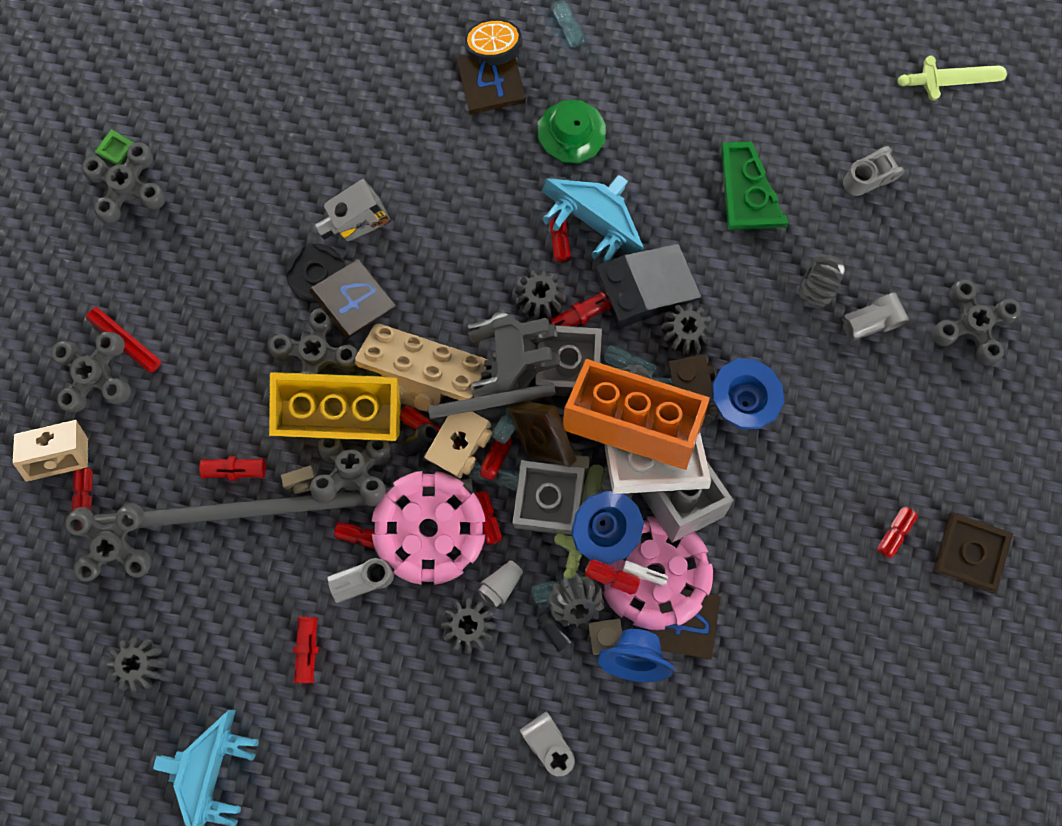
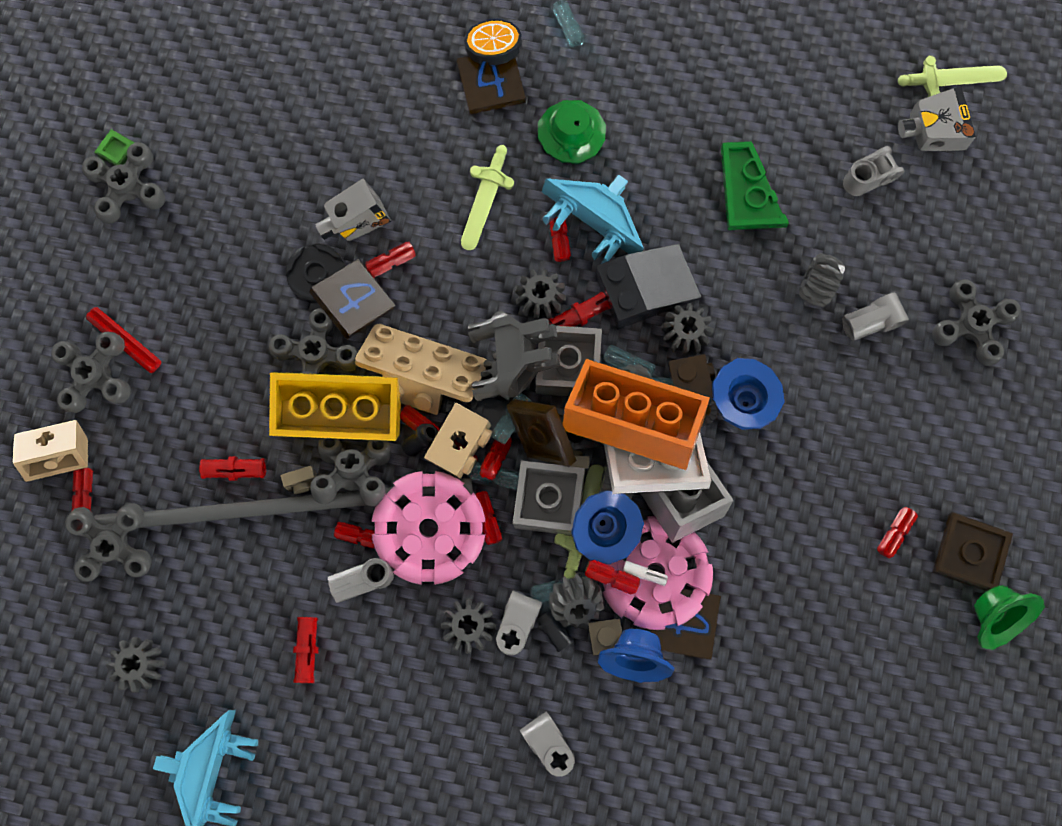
(395, 257): none -> red piece
(491, 179): none -> yellowish green sword
(491, 400): dark grey bar -> none
(500, 584): light grey cone -> none
(518, 618): none -> light grey piece
(940, 122): none -> light grey torso
(1005, 615): none -> green hat

